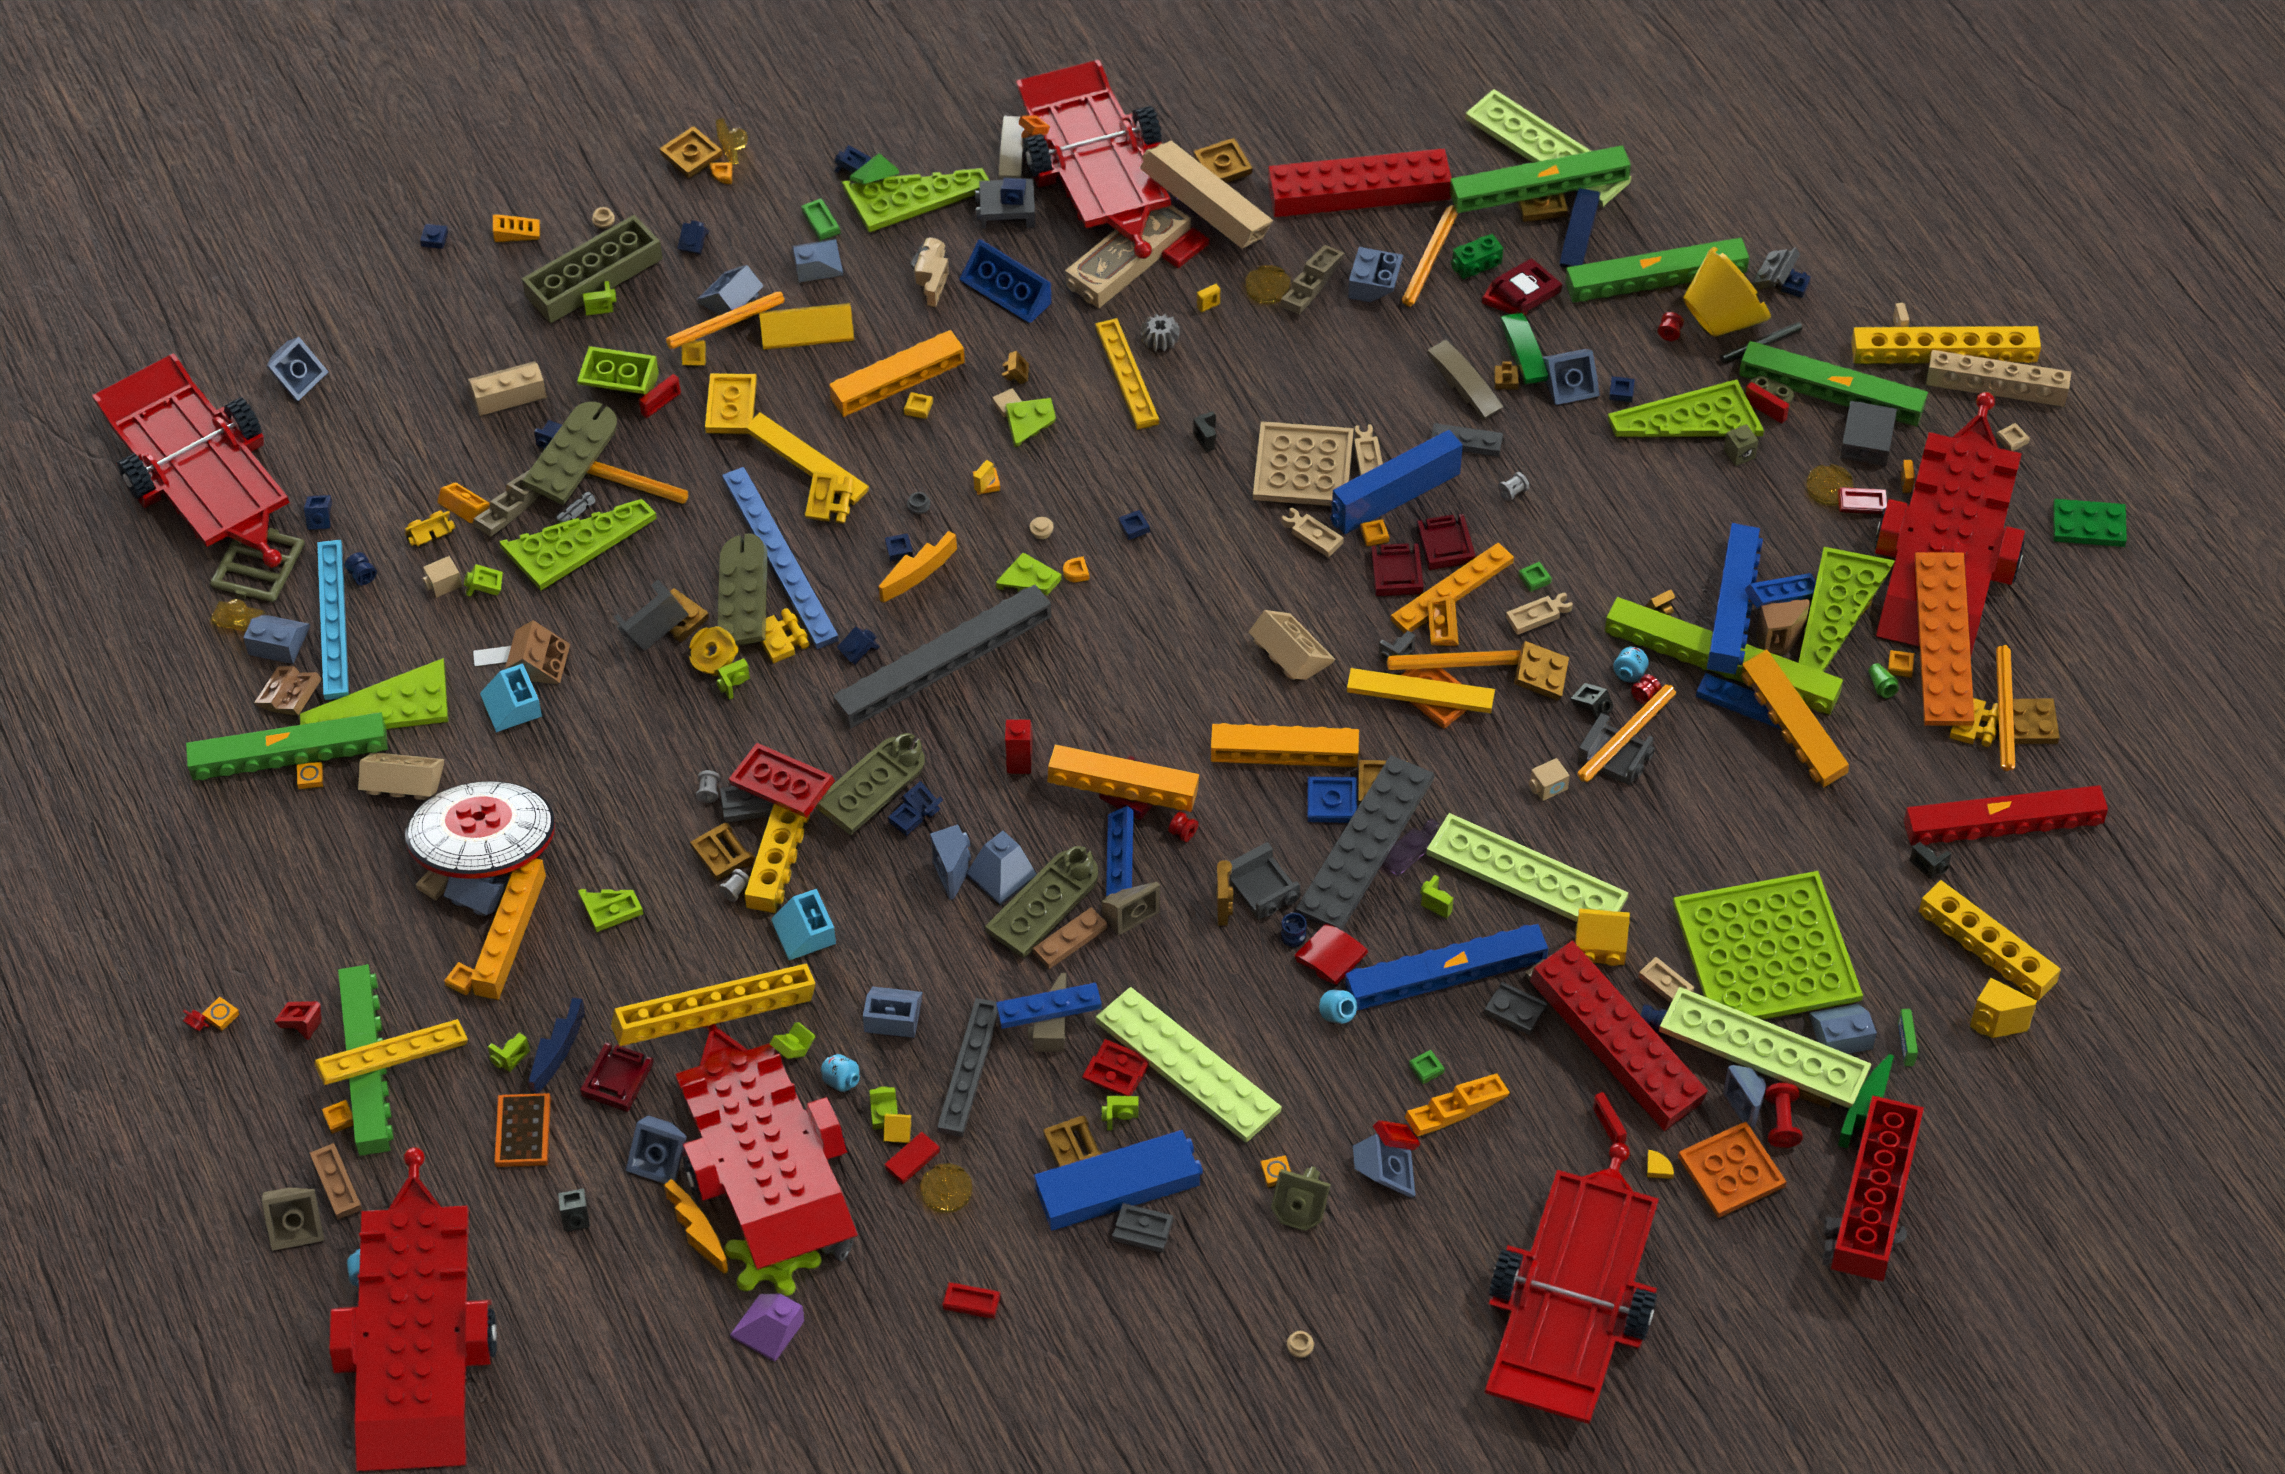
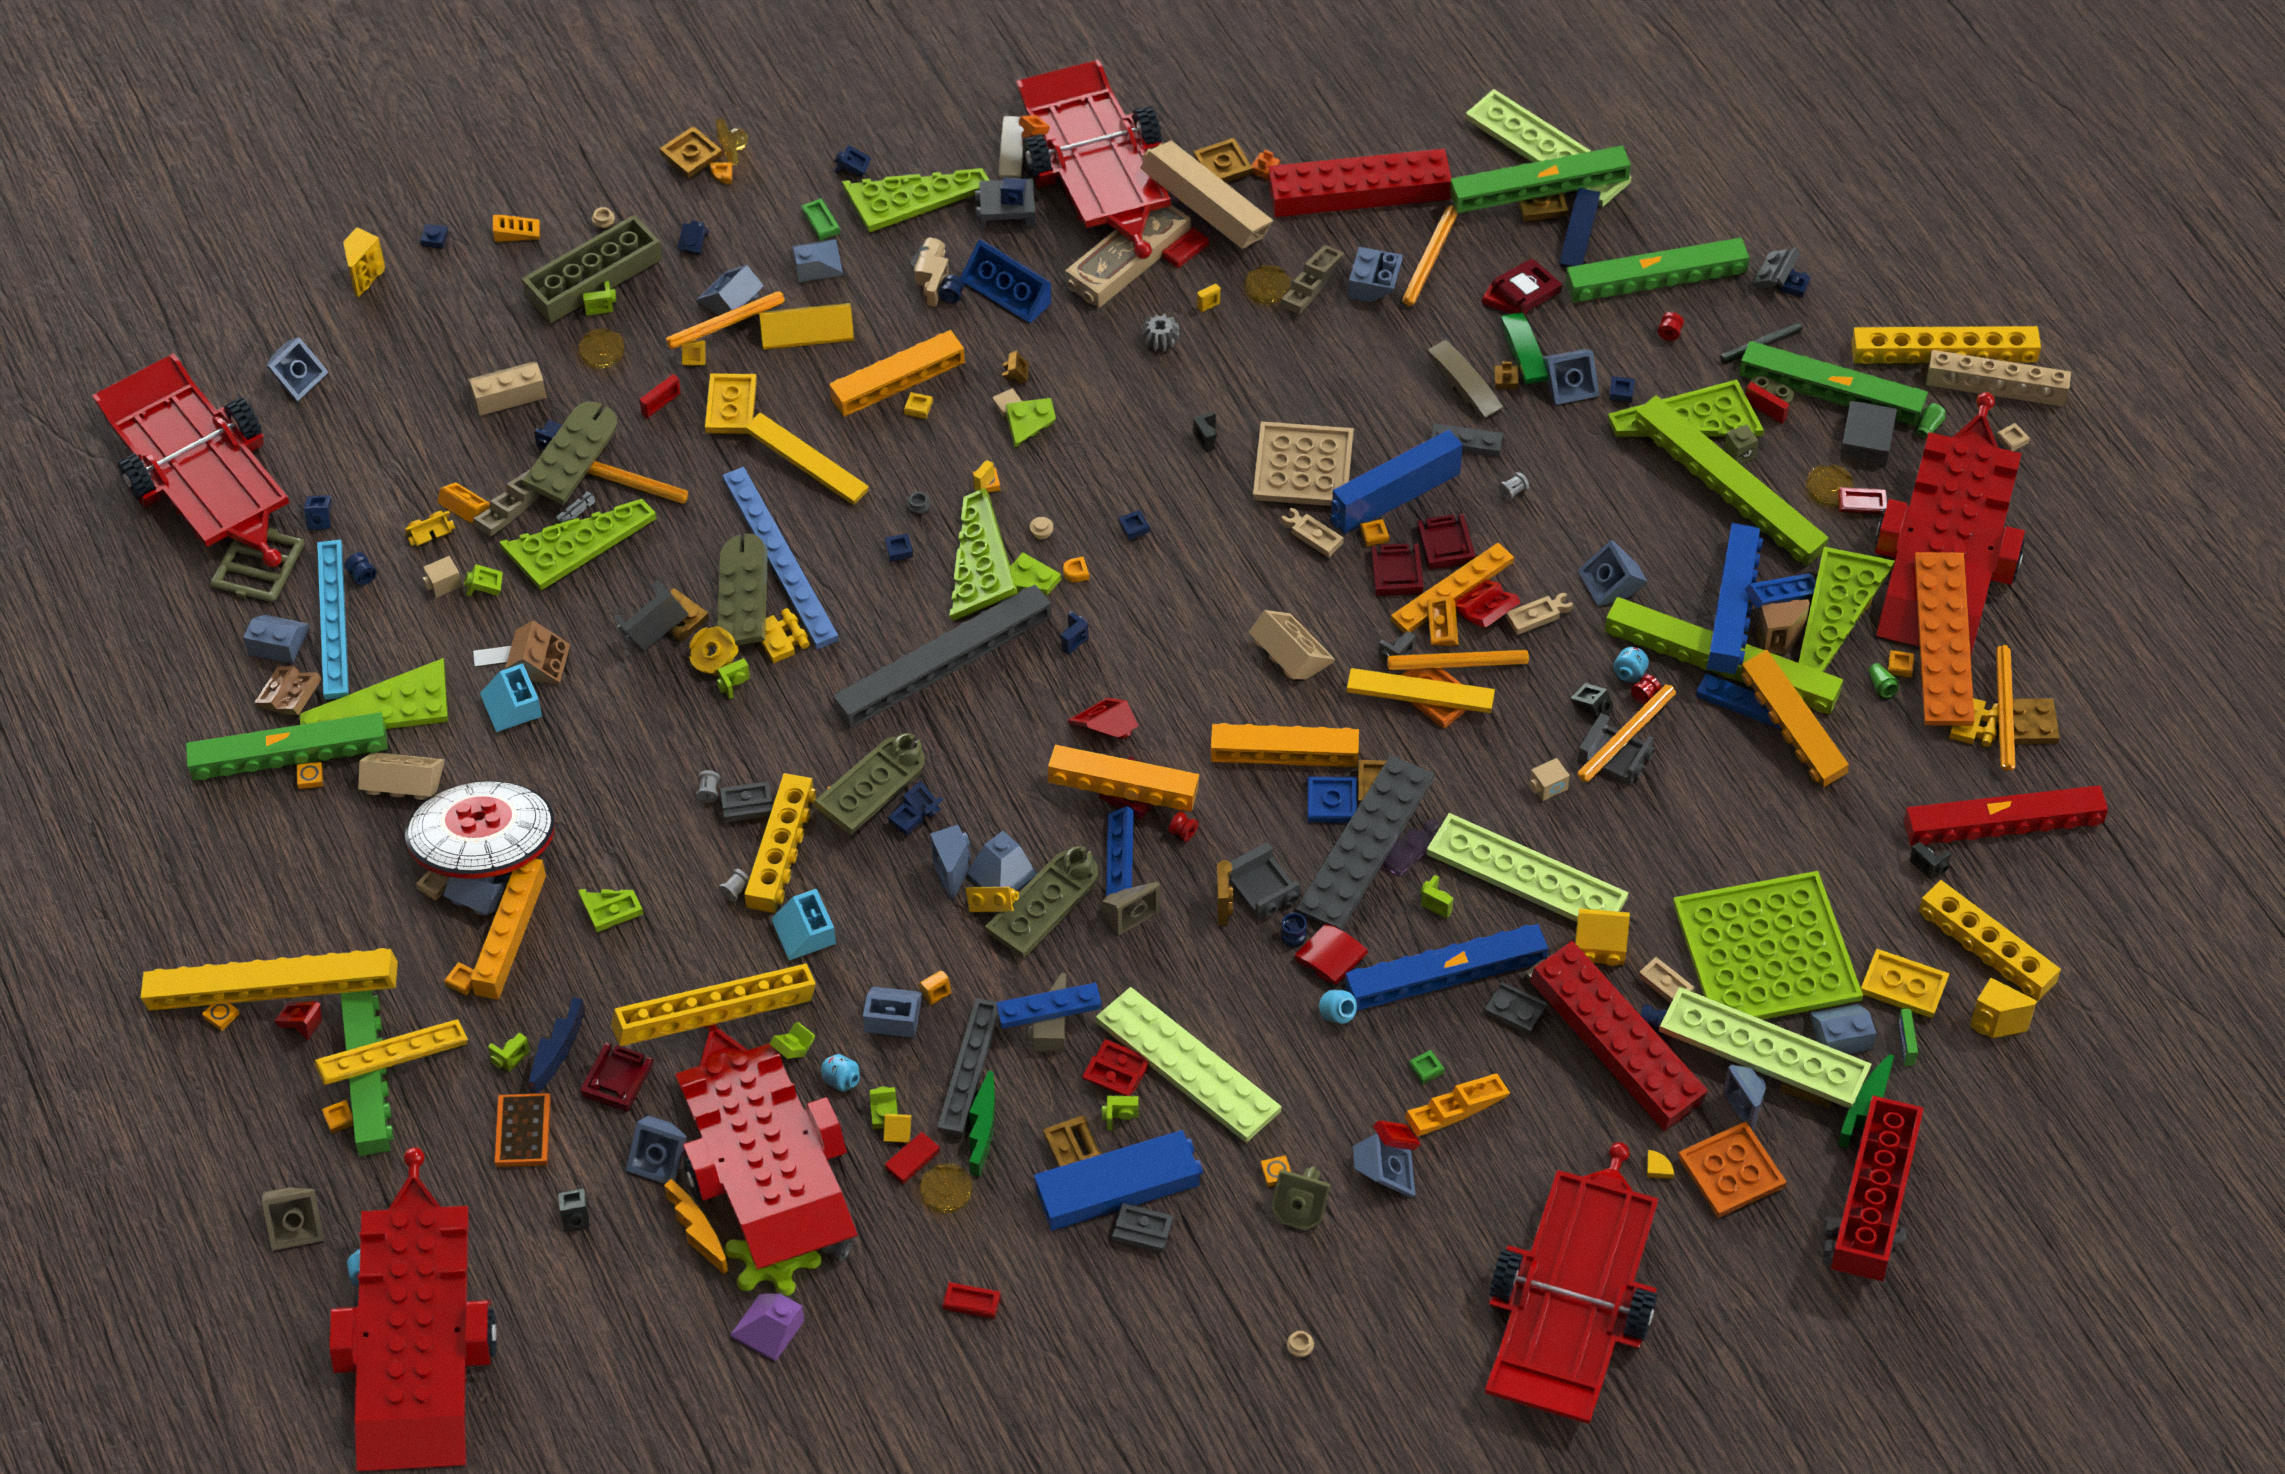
(195, 1020): red plate -> none
(234, 614): clear yellow tile -> none
(269, 979): none -> yellow brick
(335, 1181): medium nougat plate -> none
(363, 259): none -> yellow slope
(601, 348): none -> clear yellow tile
(619, 370): lime slope -> none
(716, 856): pearl gold plate -> none
(781, 780): red plate -> none
(822, 494): yellow plate -> none
(857, 644): dark blue bracket -> none
(874, 170): bright green slope -> none
(914, 570): light orange slope -> none
(935, 987): none -> light orange brick
(951, 289): none -> dark blue wheel
(981, 561): none -> lime wing
(982, 1118): none -> green slope
(991, 899): none -> yellow hinge
(1018, 746): red slope -> none
(1070, 938): medium nougat plate -> none
(1075, 634): none -> dark blue bracket
(1107, 717): none -> red slope
(1127, 374): yellow tile -> none
(1261, 164): none -> orange tile
(1367, 450): tan plate -> none
(1477, 256): green brick -> none
(1486, 603): none -> red slope
(1534, 576): bright green tile -> none
(1541, 670): pearl gold plate -> none
(1609, 1119): red tile -> none
(1611, 575): none -> sand blue slope
(1662, 603): pearl gold tile -> none
(1723, 297): yellow cone -> none
(1731, 481): none -> lime brick
(1784, 1135): red hose -> none
(1900, 315): tan tile -> none
(1904, 983): none -> yellow plate
(1907, 476): light orange tile -> none
(1931, 419): none -> bright green cone
(2089, 522): green plate -> none

